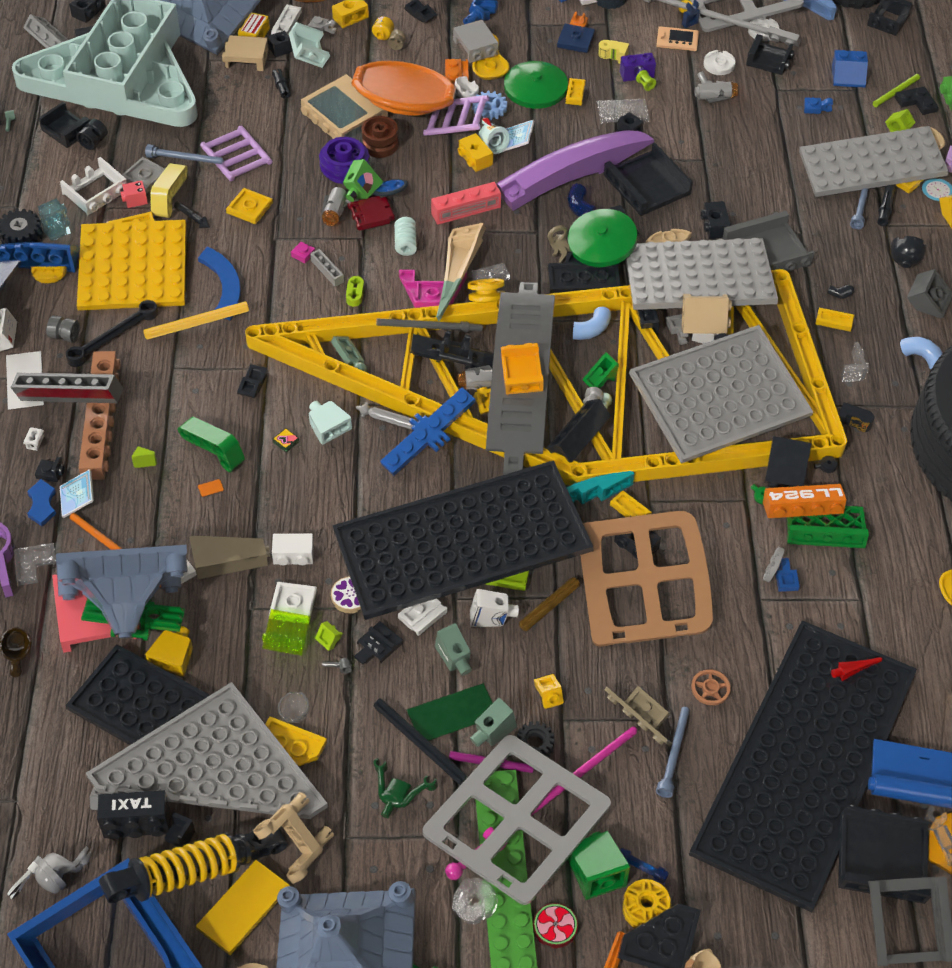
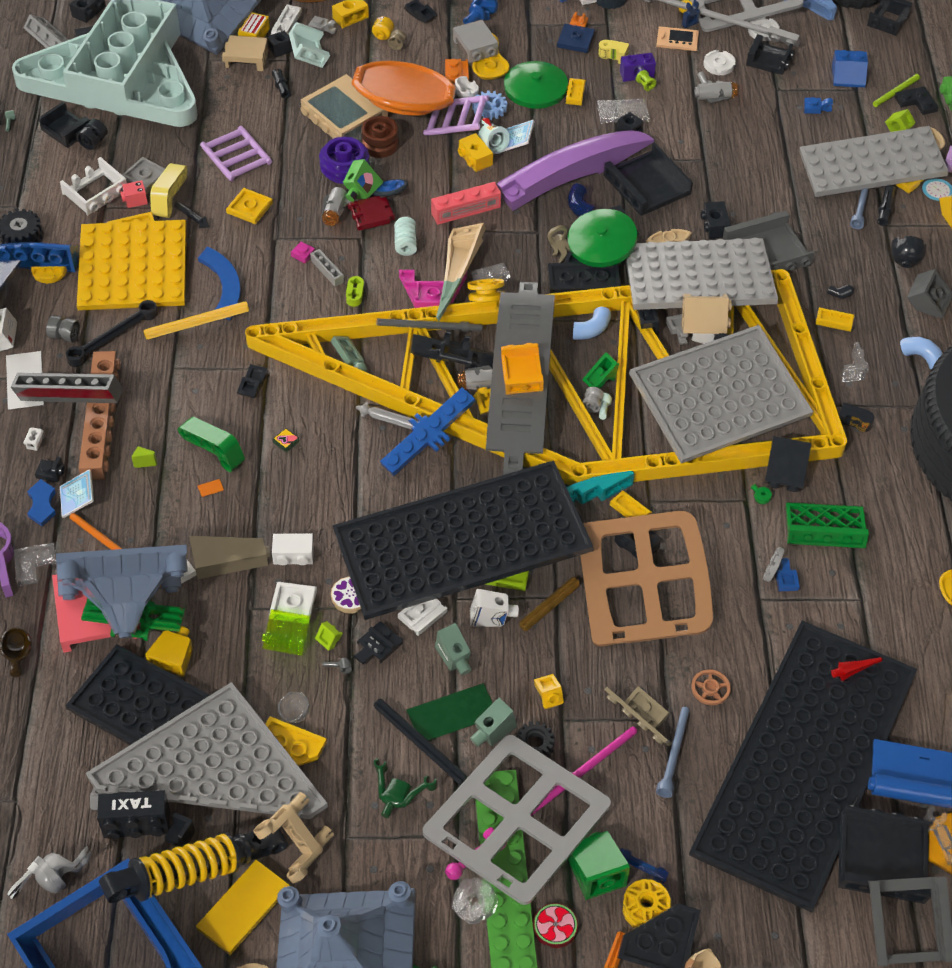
(54, 219): clear light blue brick -> none
(152, 151): sand blue piece -> none
(328, 421): light aqua torso -> none
(478, 759): magenta bar -> none
(580, 429): black panel -> none
(804, 501): orange brick -> none
(827, 464): black piece -> none

